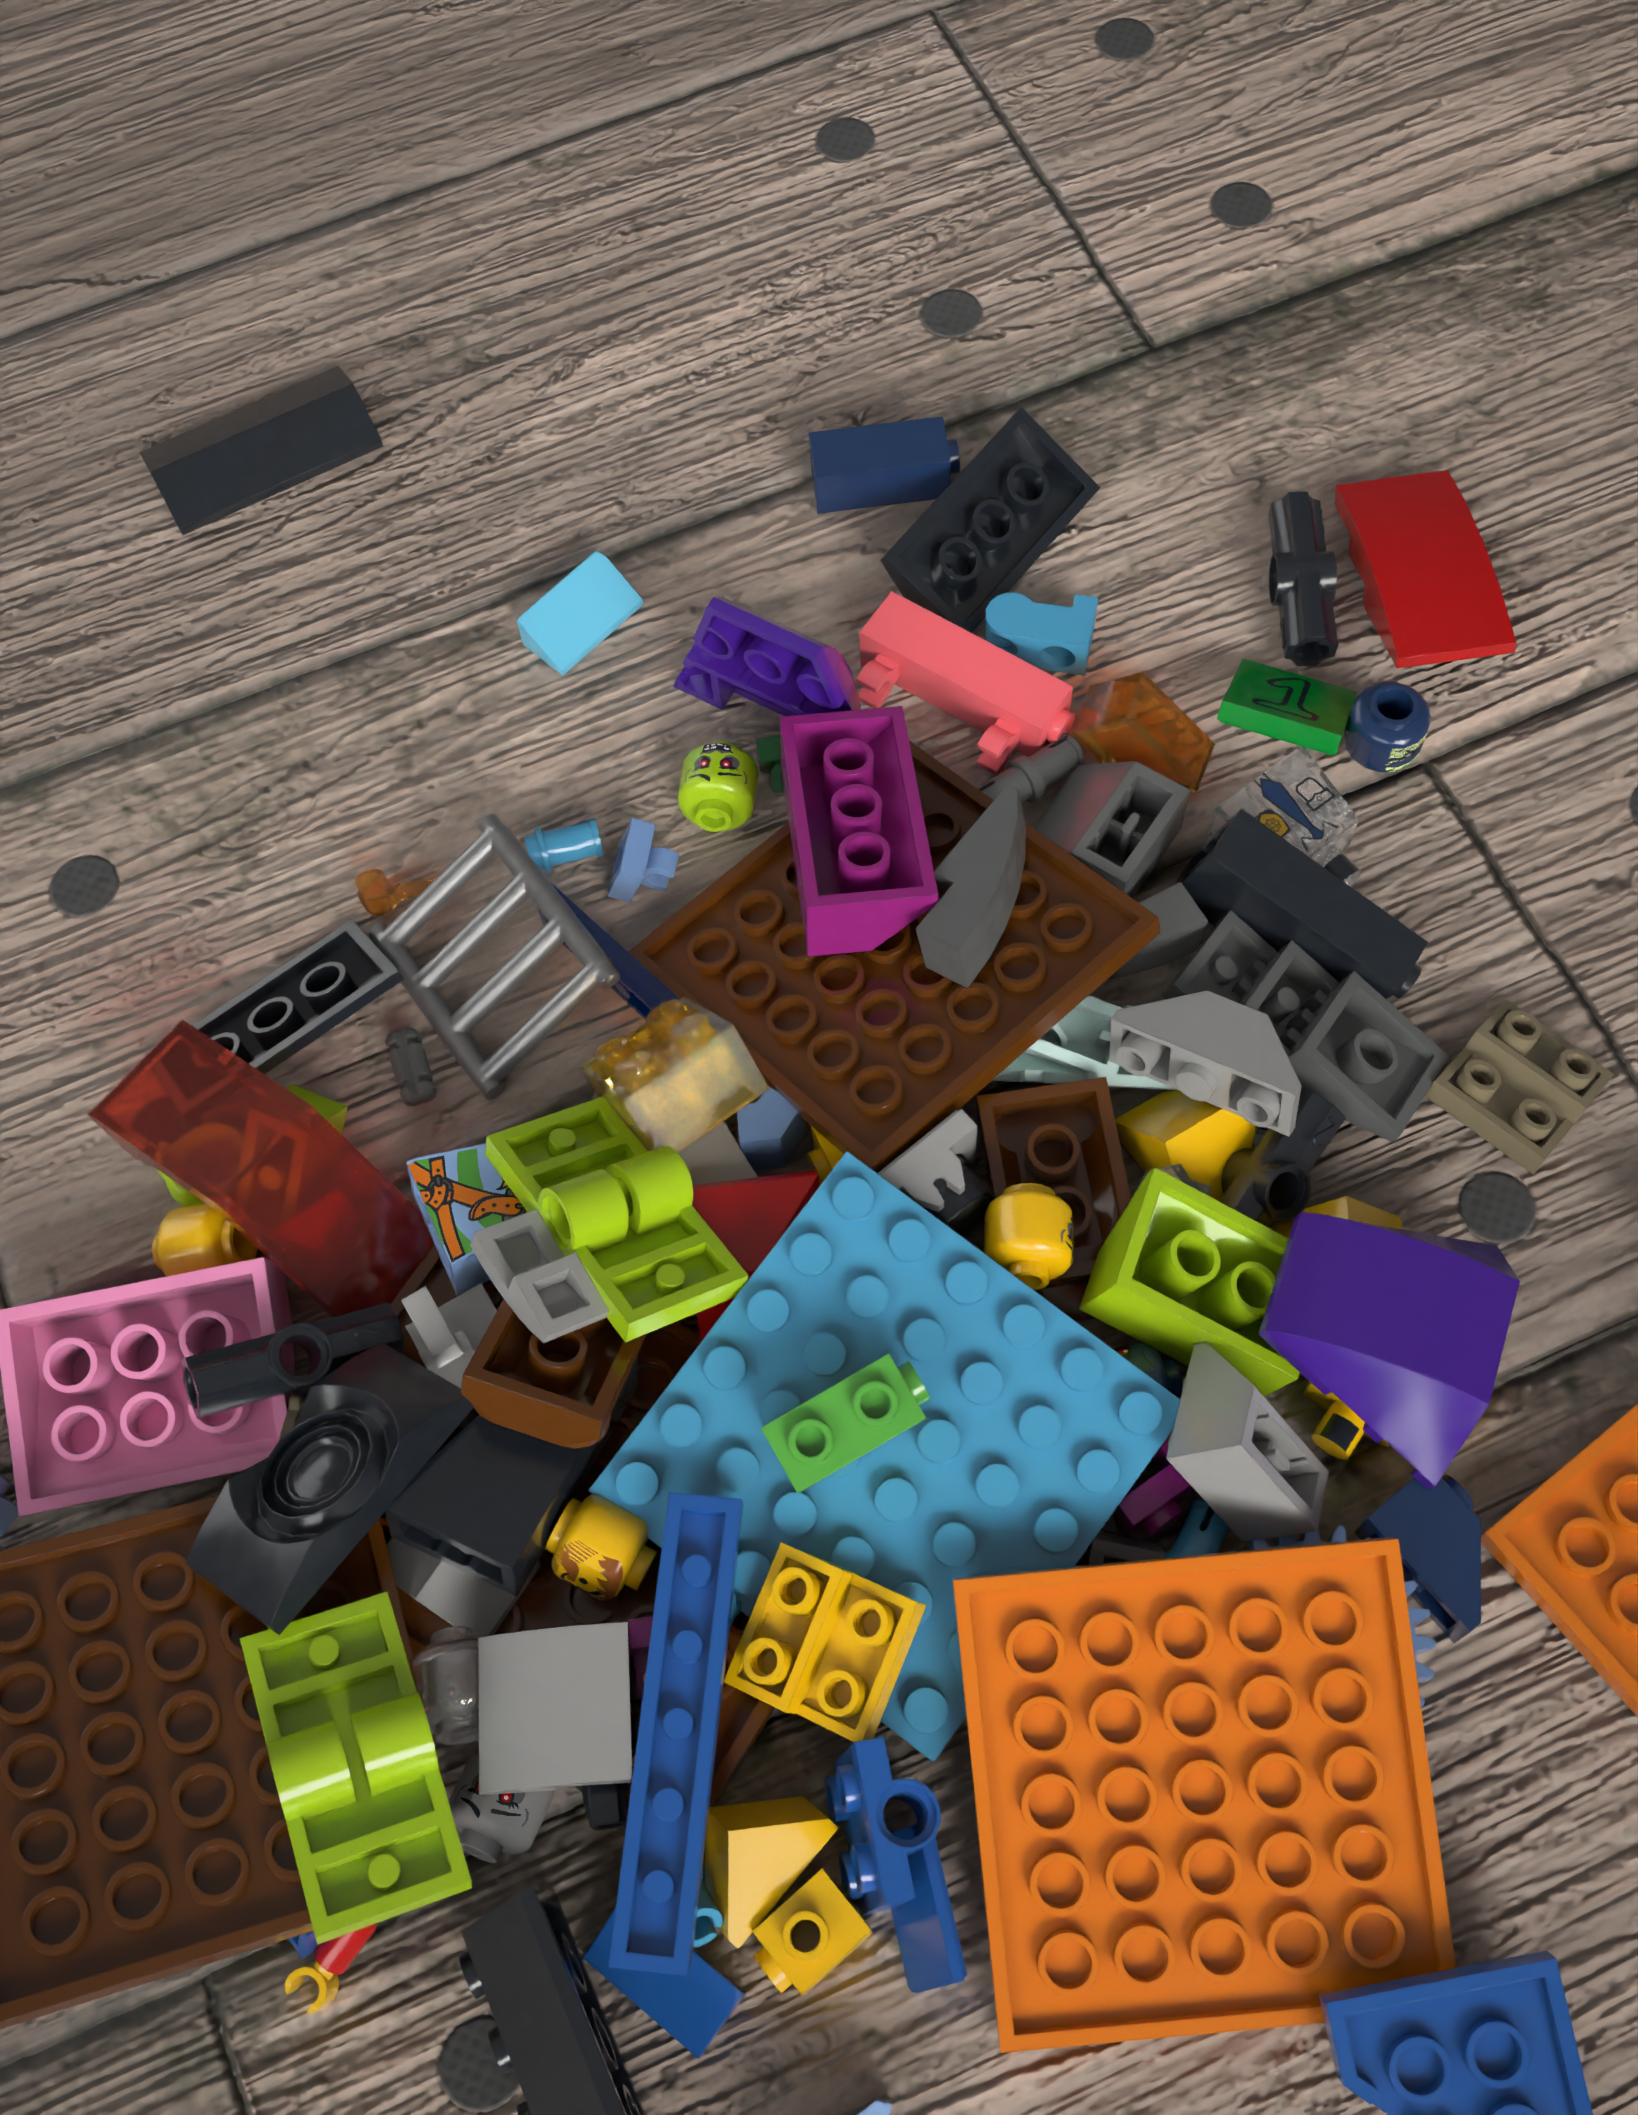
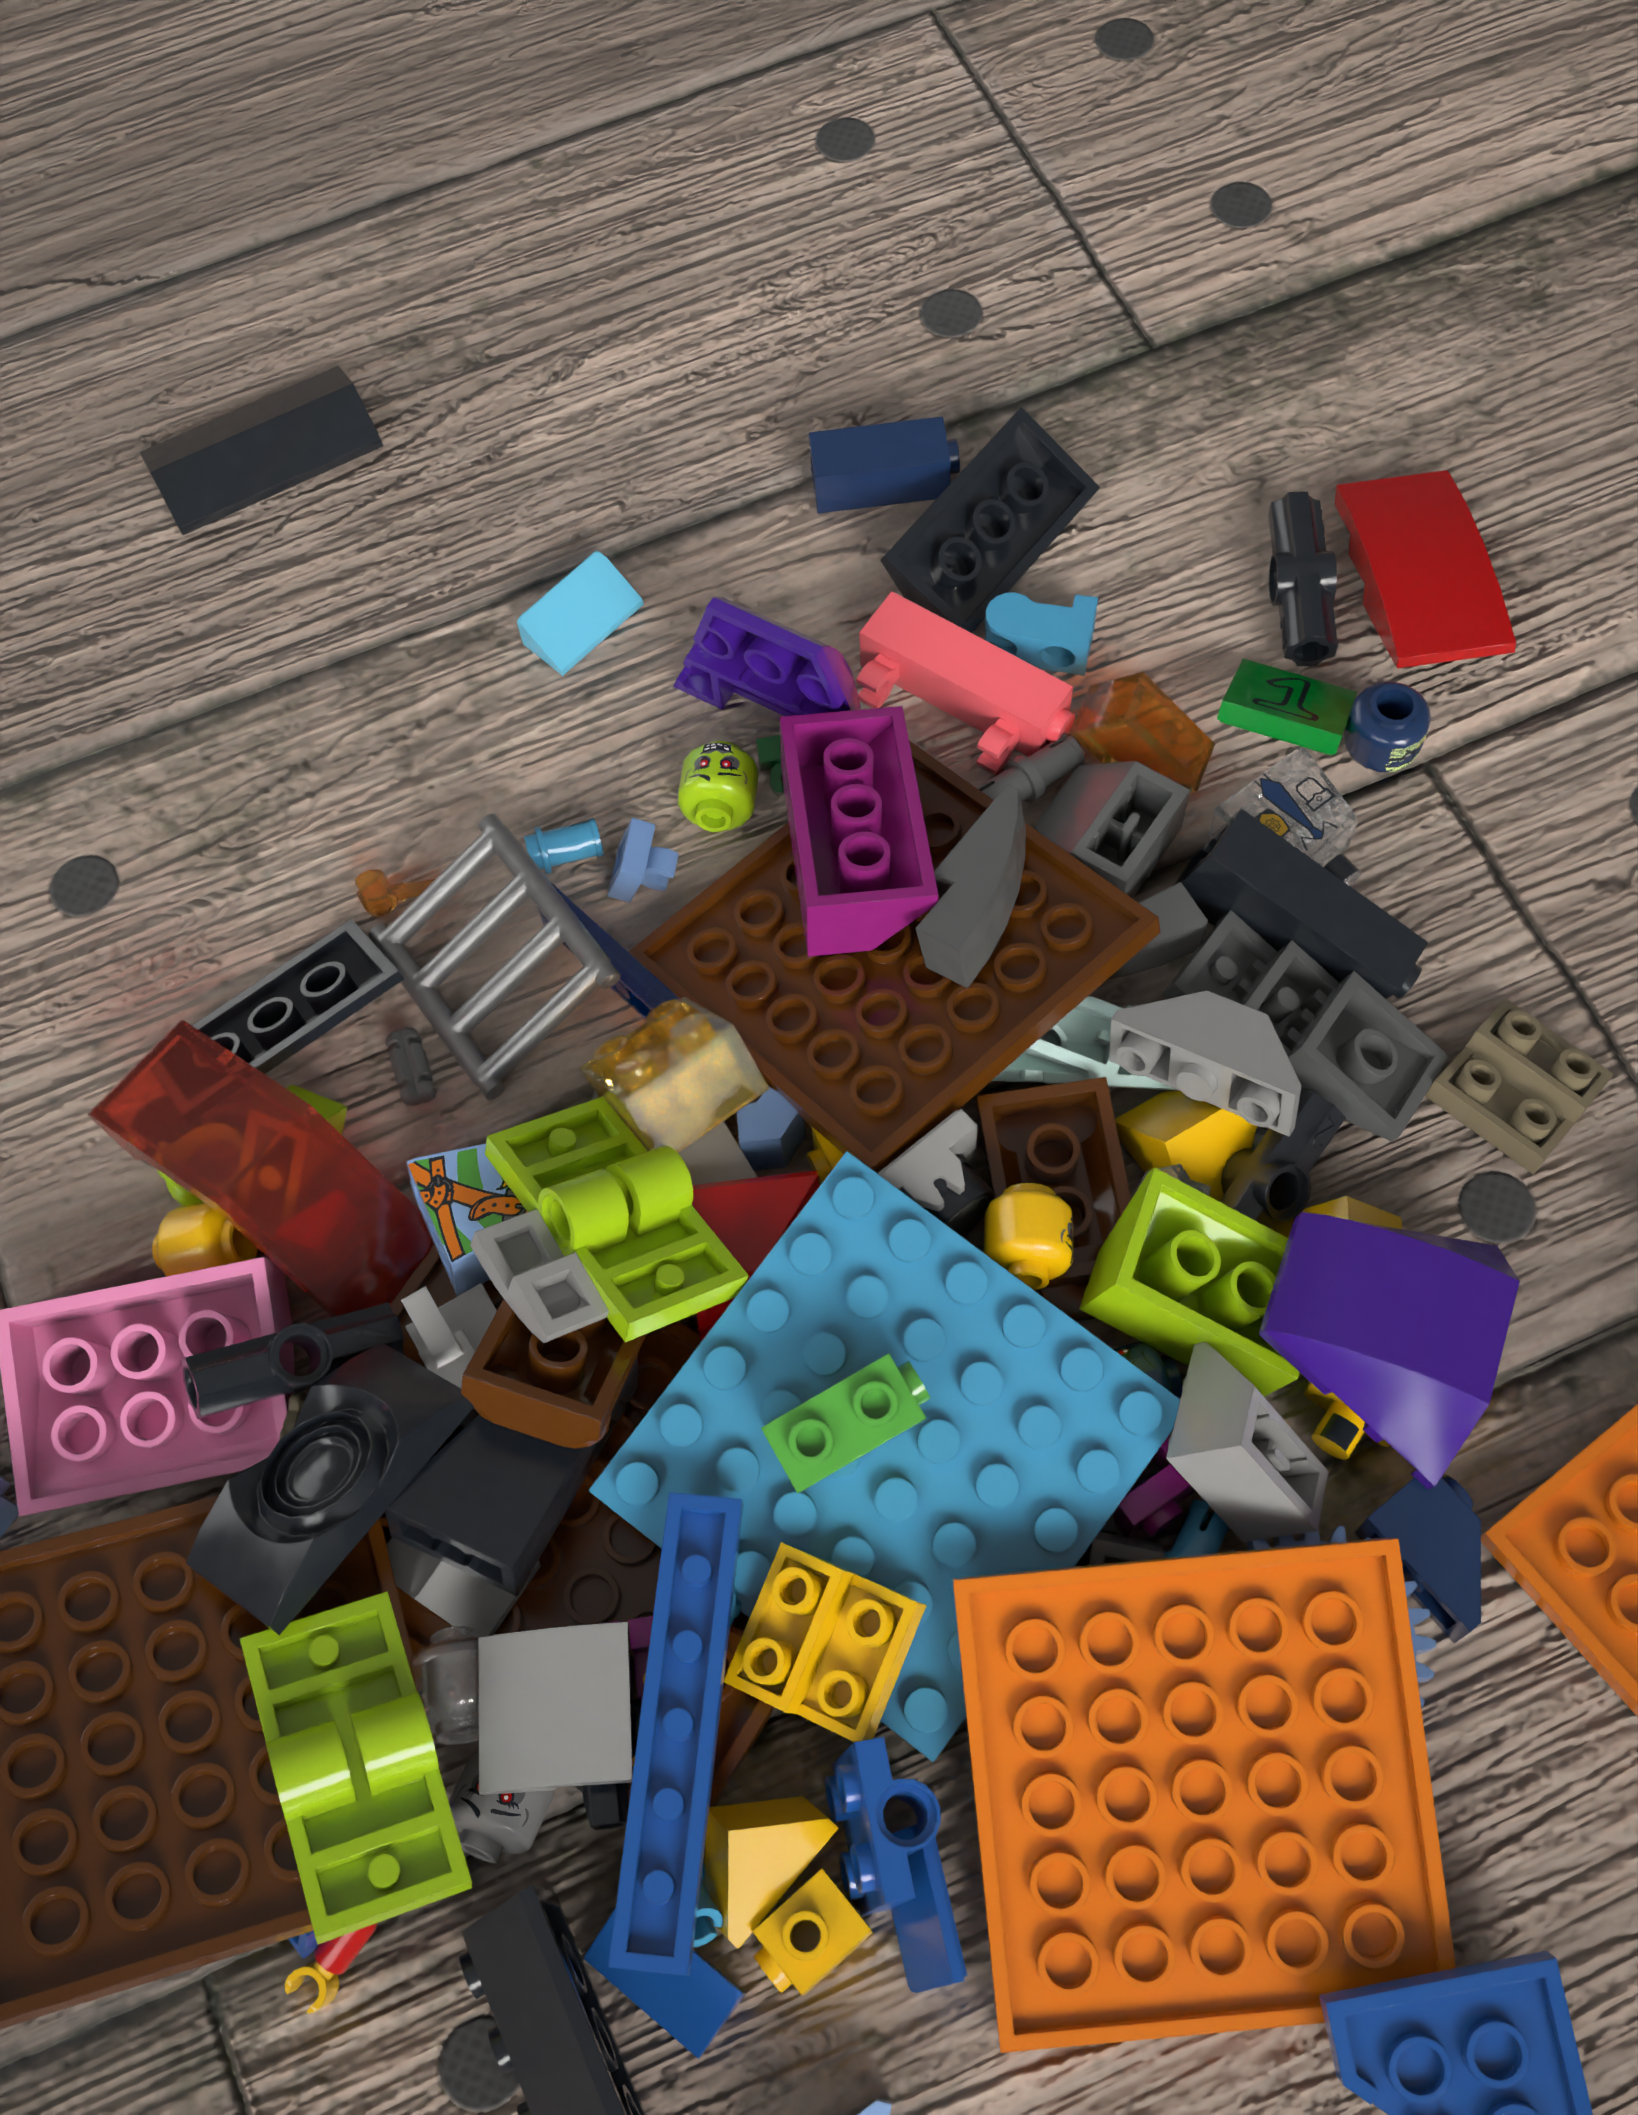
(600, 1547): yellow head -> none

